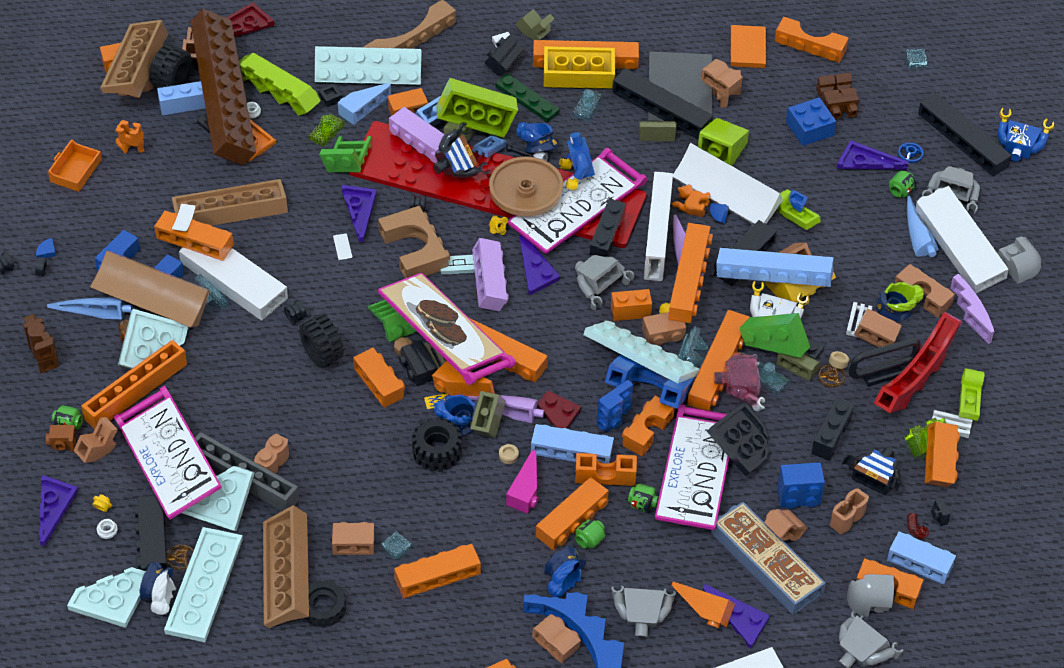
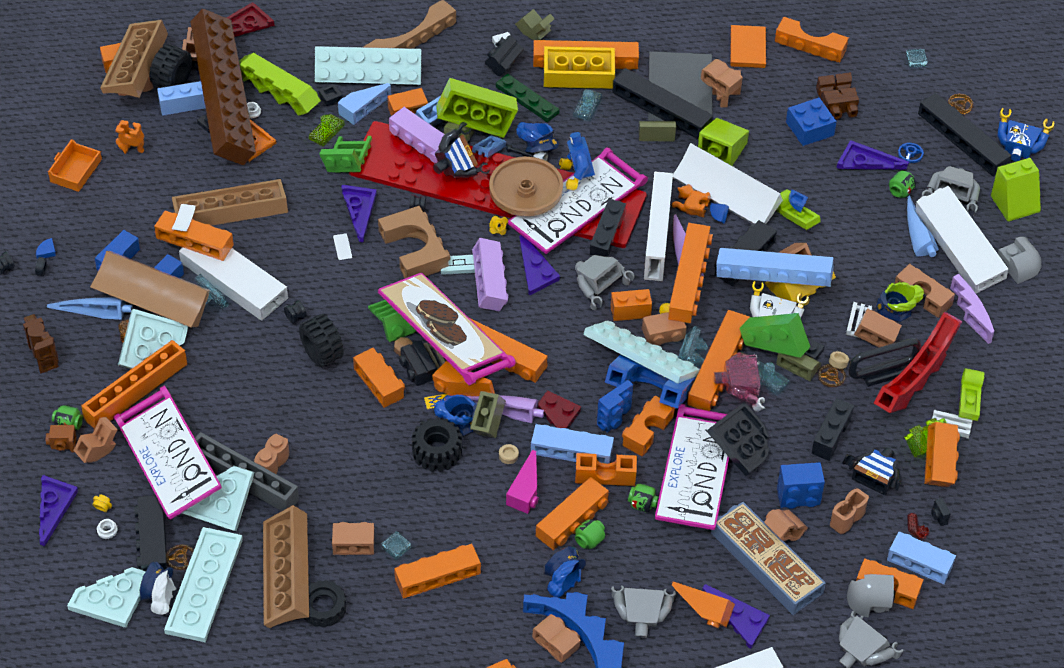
(961, 109): none -> clear orange piece
(1017, 189): none -> lime slope

